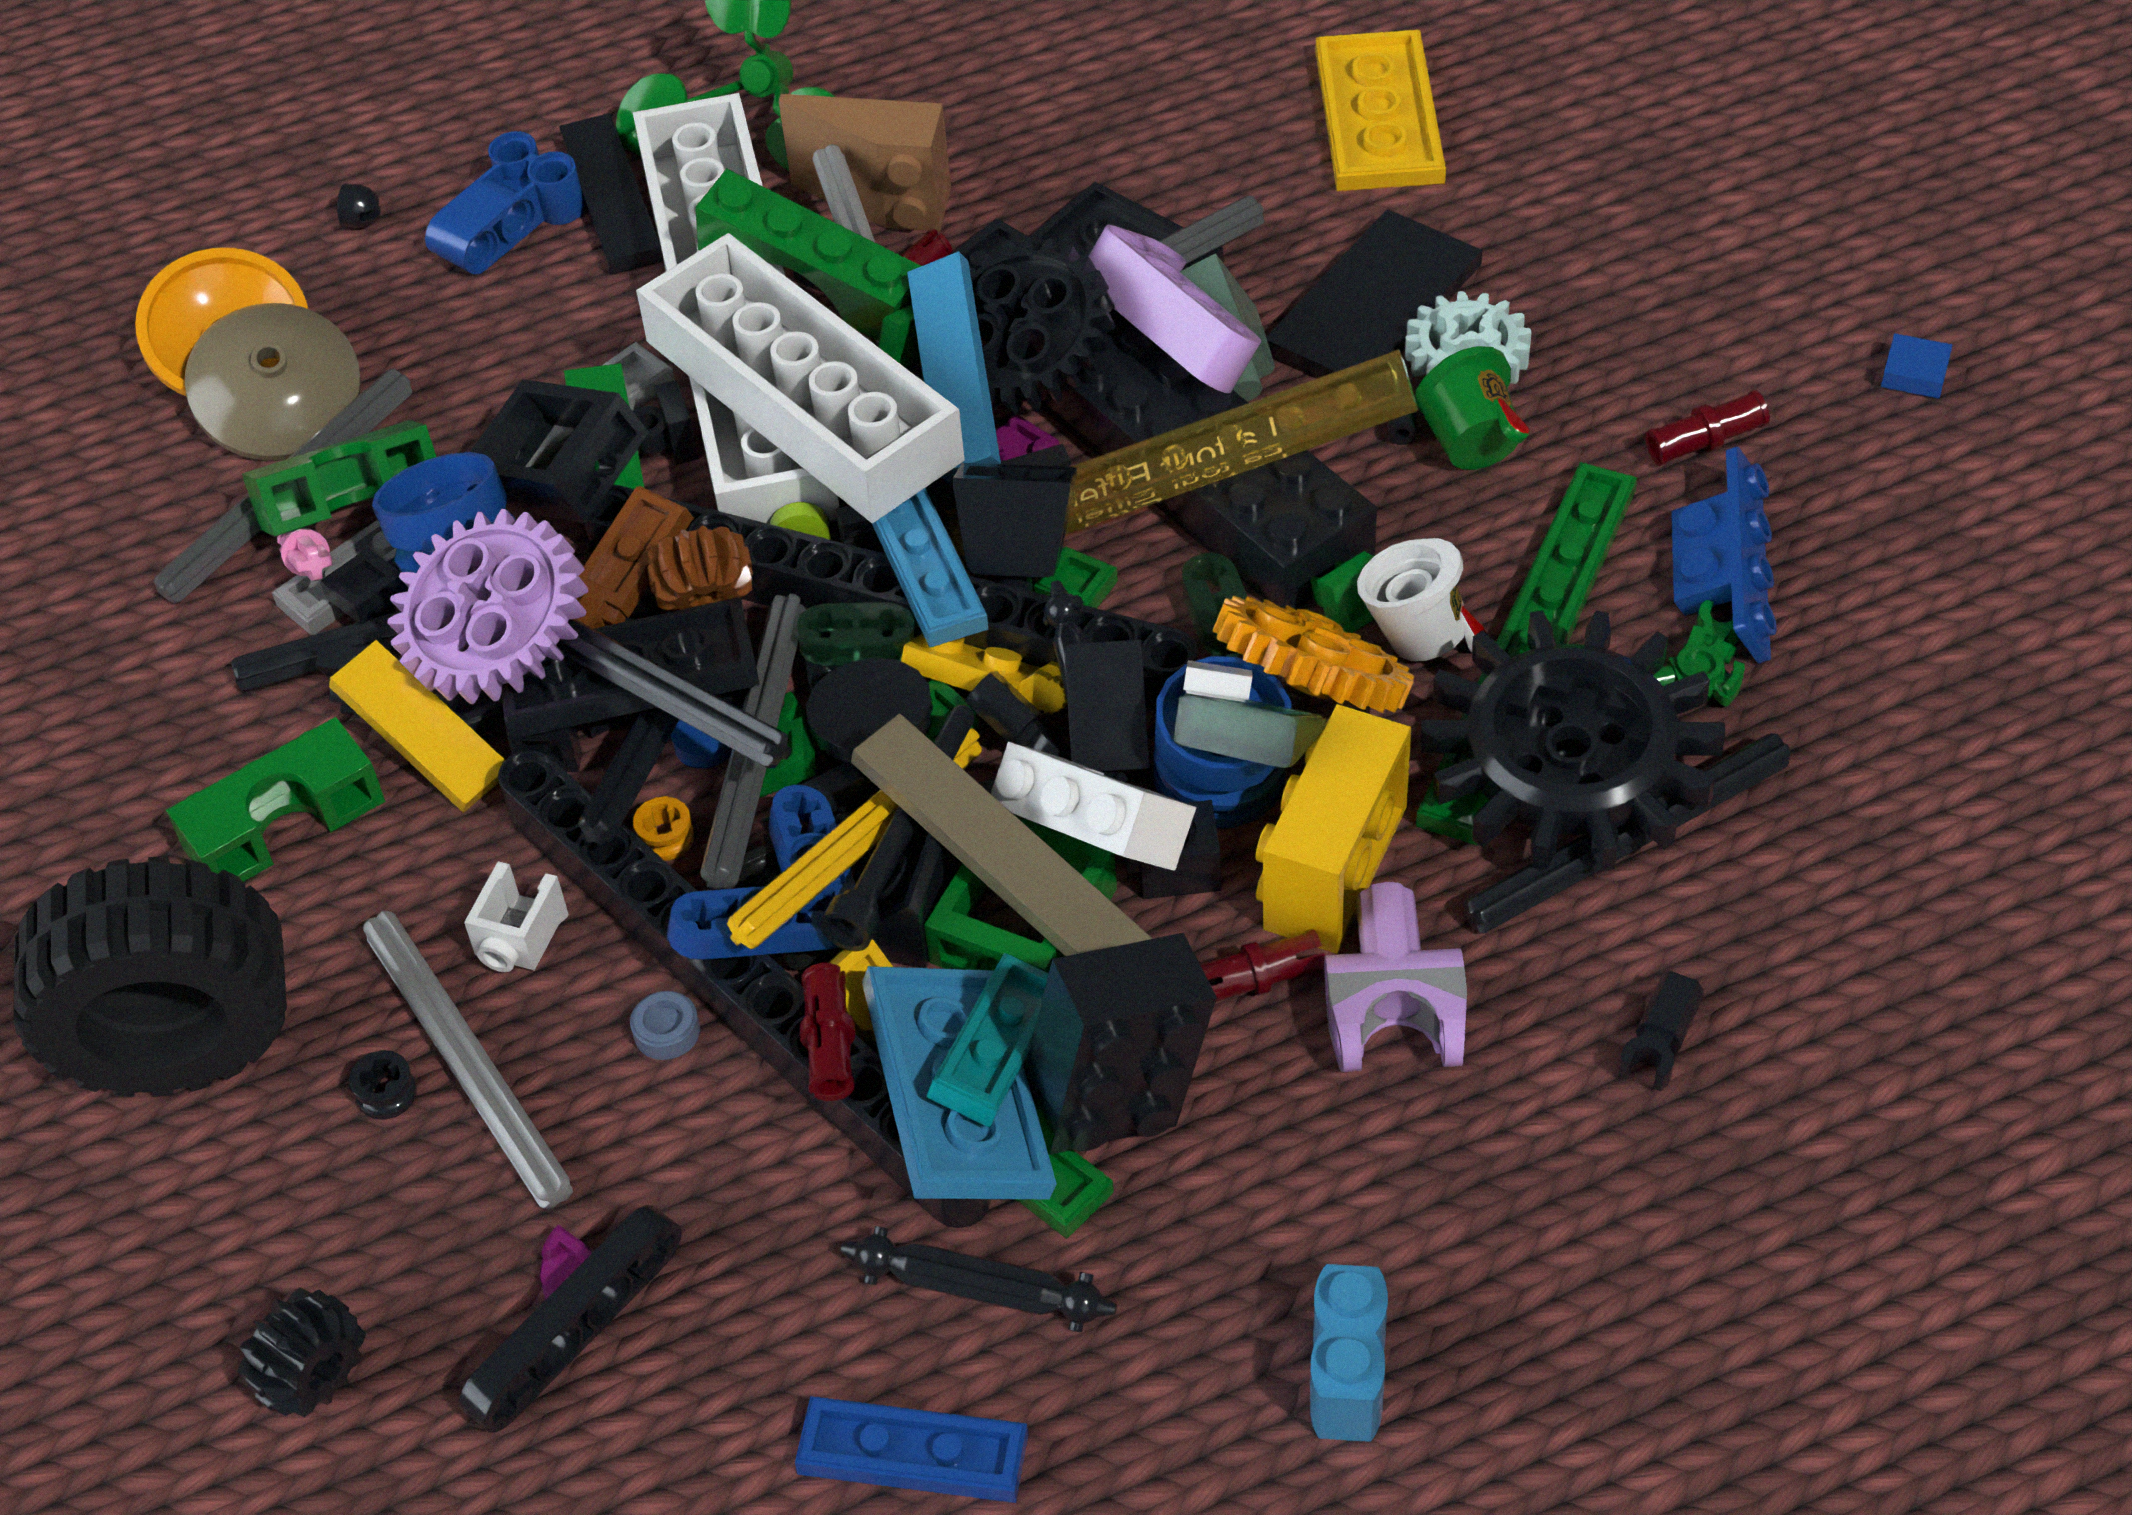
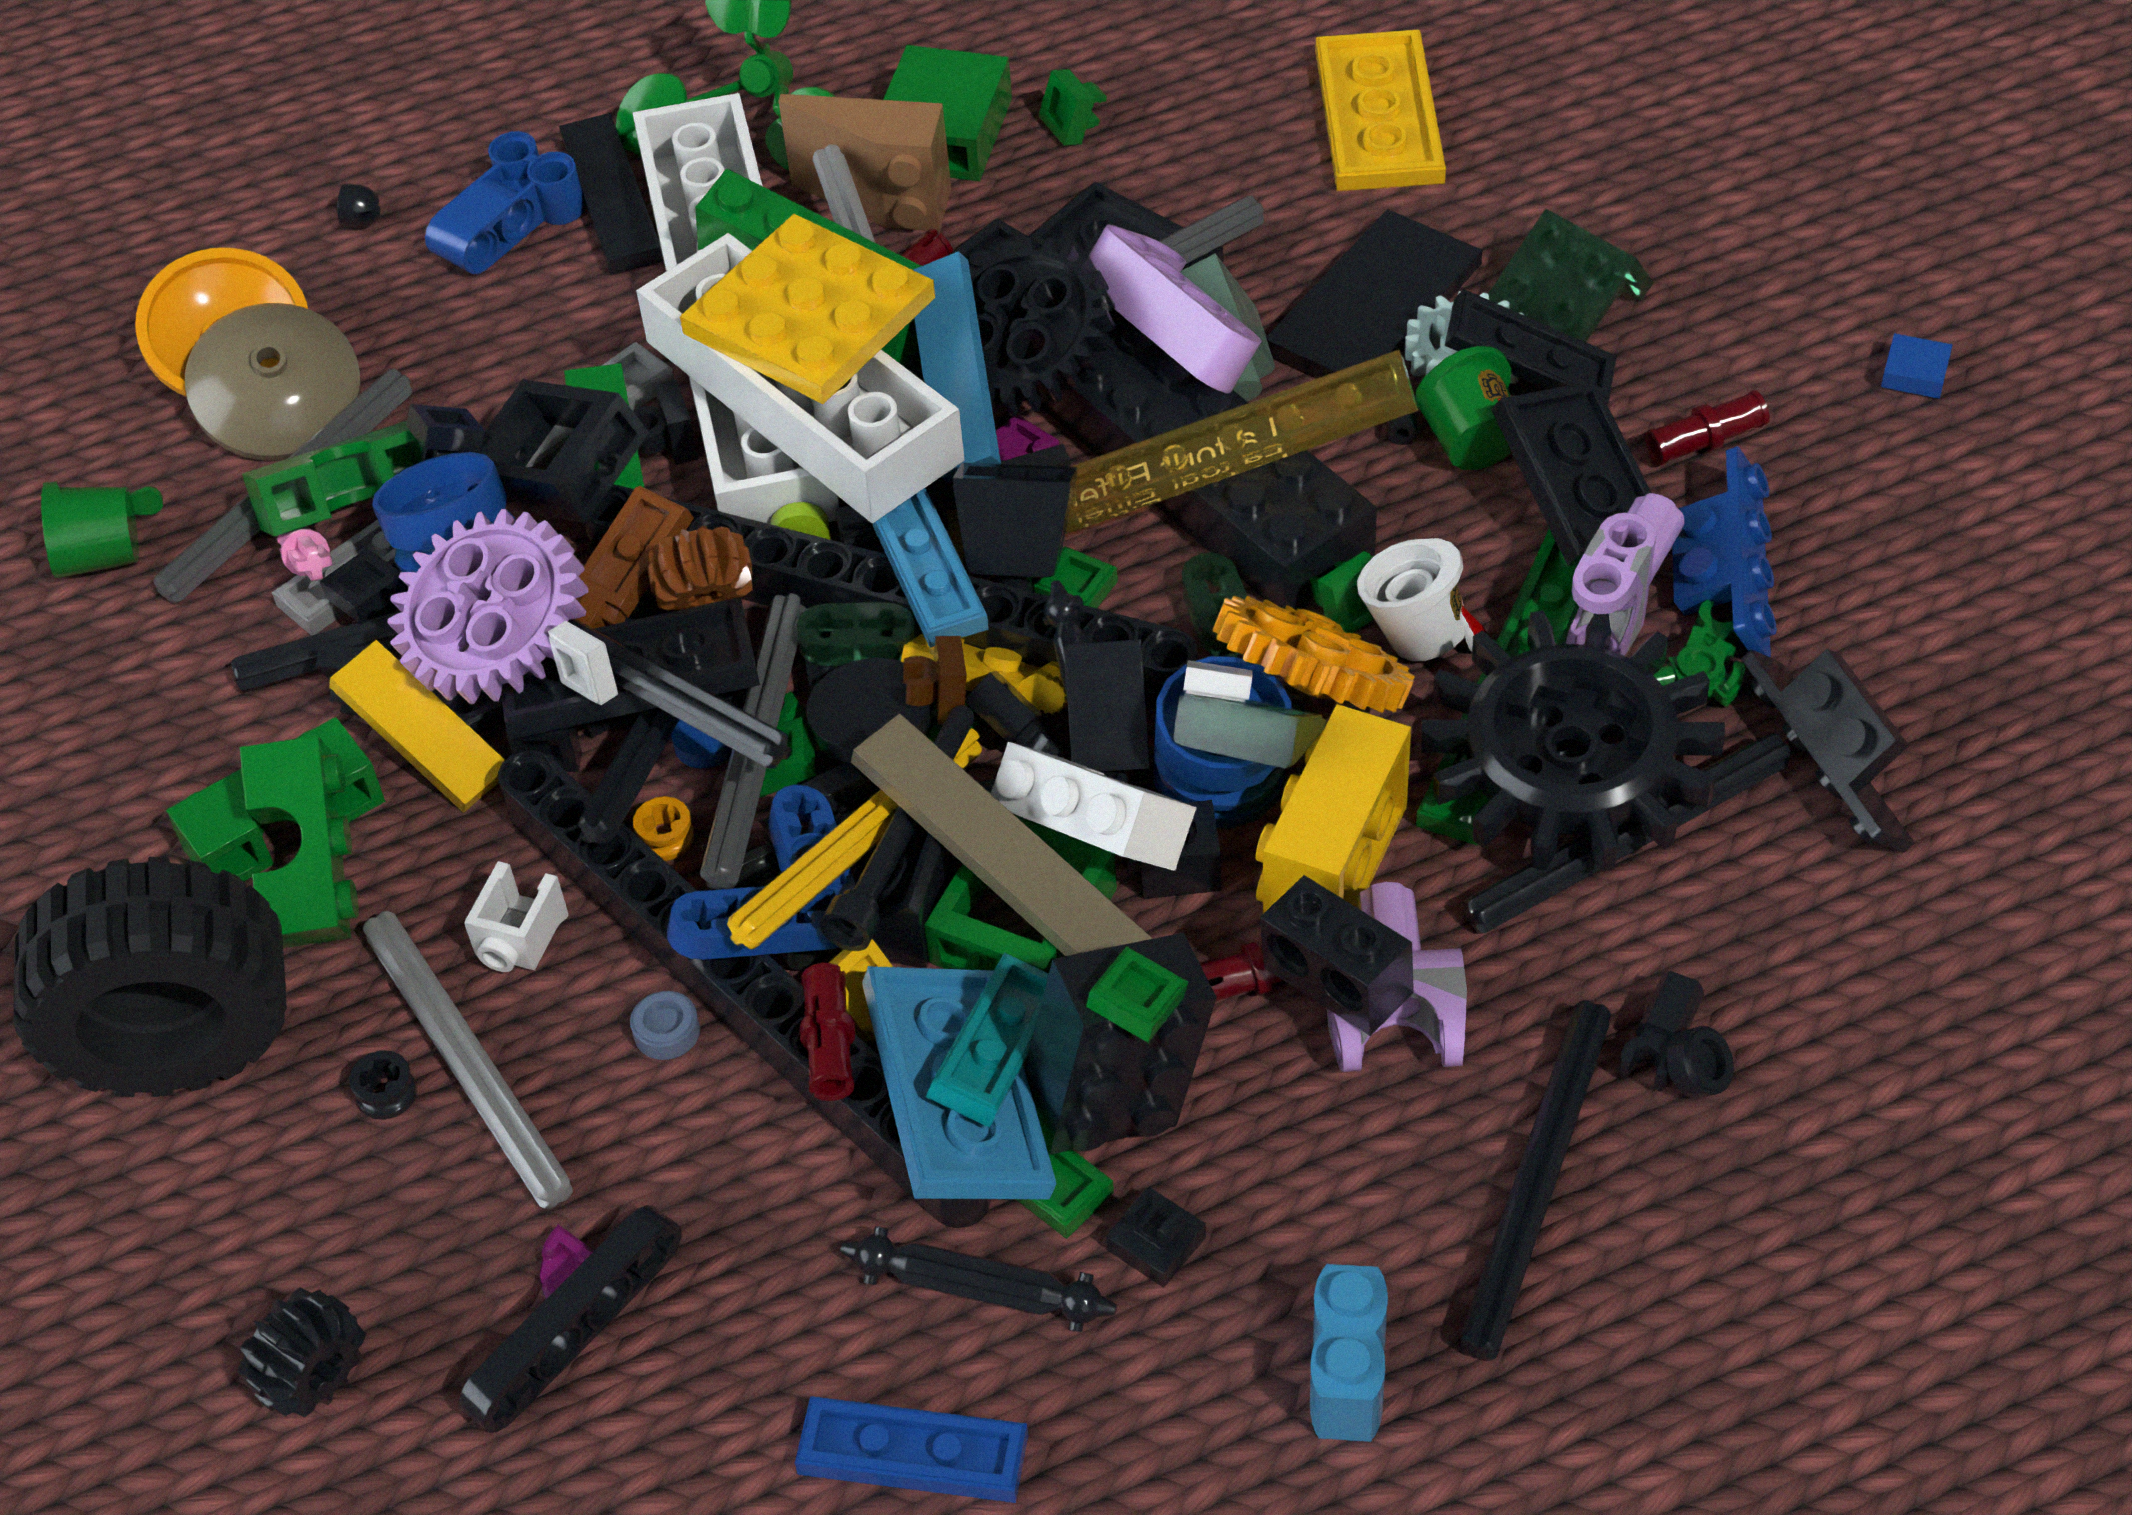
(93, 526): none -> green hat
(299, 785): none -> green arch
(444, 430): none -> black tile
(582, 663): none -> white tile
(808, 308): none -> yellow plate
(937, 679): none -> reddish brown tile
(973, 96): none -> green brick
(1069, 106): none -> green tile
(1137, 994): none -> green tile
(1156, 1236): none -> black tile
(1337, 955): none -> black brick
(1531, 348): none -> black tile
(1534, 1182): none -> black axle
(1568, 277): none -> clear green bracket
(1571, 460): none -> black tile
(1620, 567): none -> lavender connector
(1700, 1062): none -> black tile
(1843, 732): none -> black bracket

